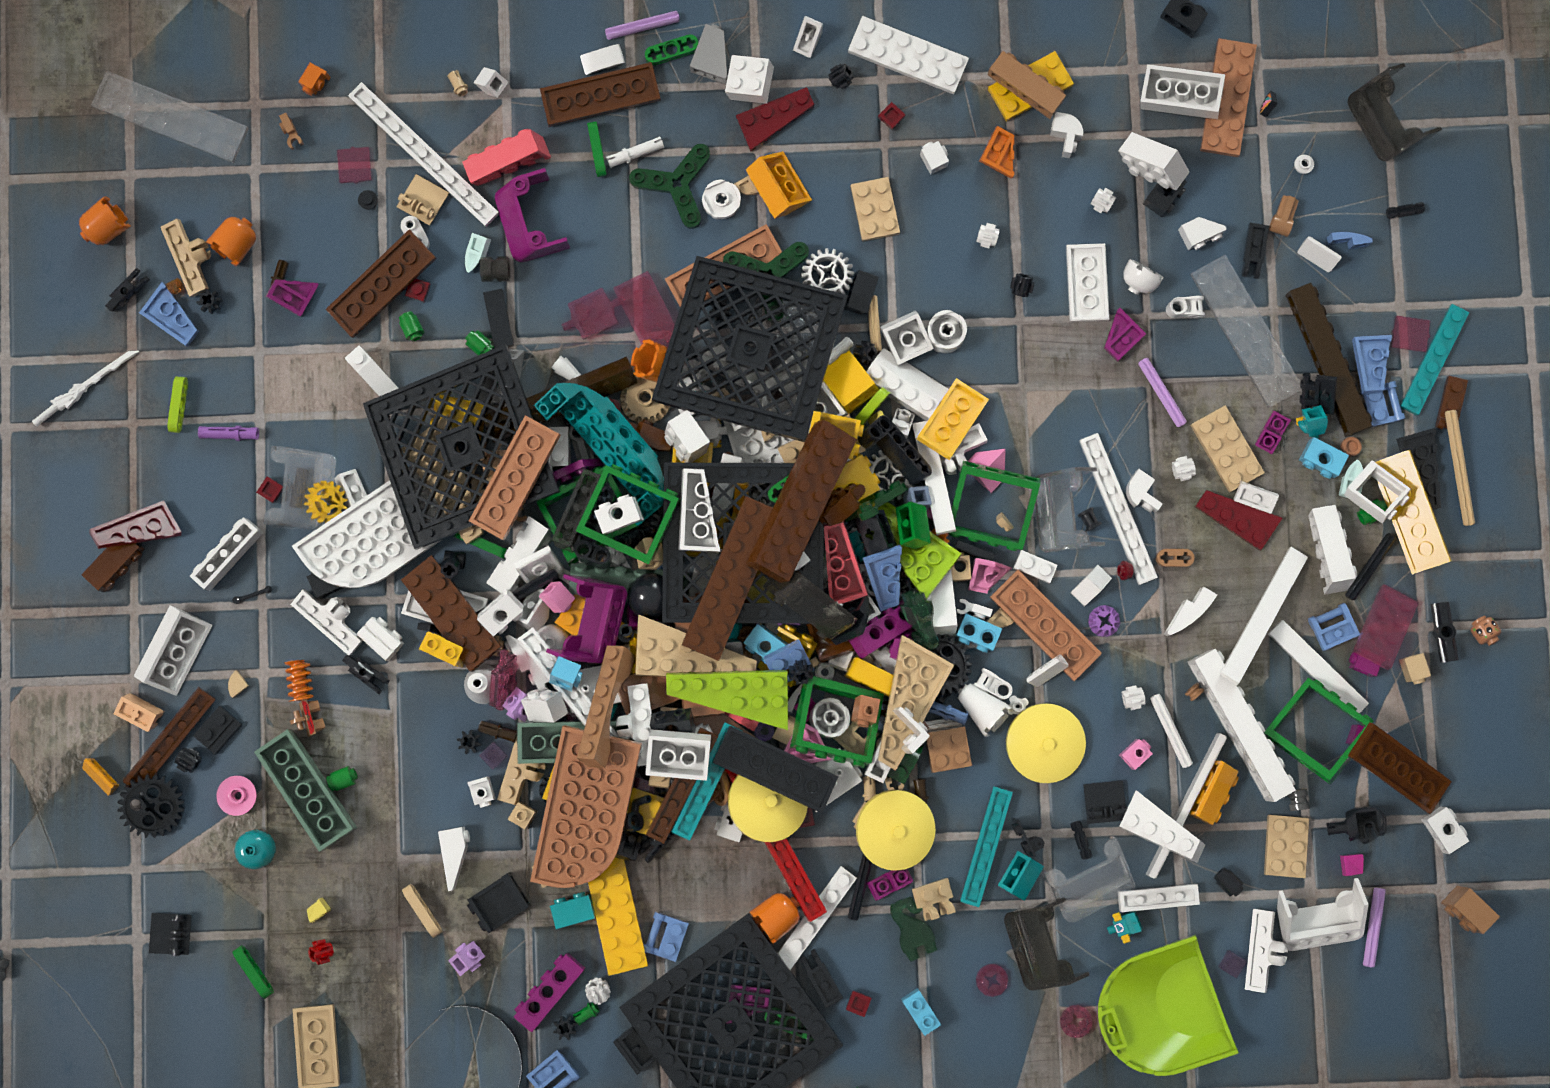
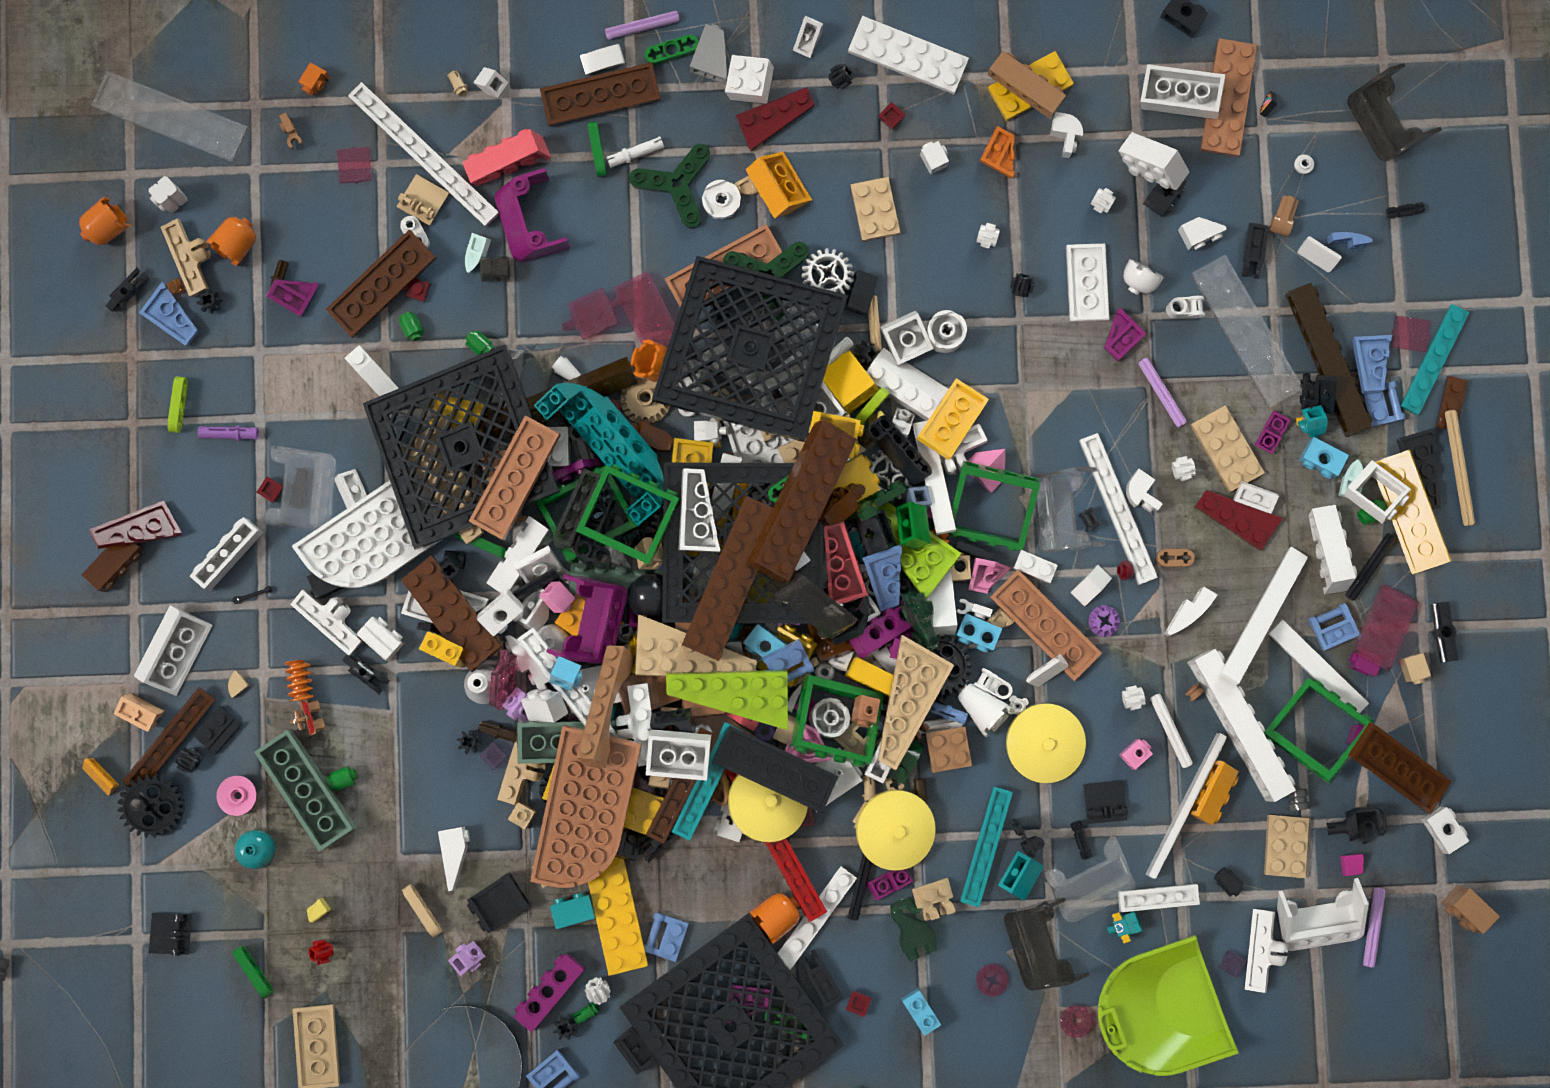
(74, 394): white sword -> none
(167, 195): none -> white brick
(319, 507): yellow gear -> none
(367, 199): black plate -> none
(485, 784): white brick -> none
(498, 318): black tile -> none
(606, 517): white brick -> none
(634, 820): black plate -> none
(686, 437): white brick -> none
(801, 672): black gear -> none
(912, 741): white bracket -> none
(1002, 521): tan tile -> none
(1156, 826): white wedge -> none
(1351, 446): nougat tile -> none
(1485, 630): nougat head -> none

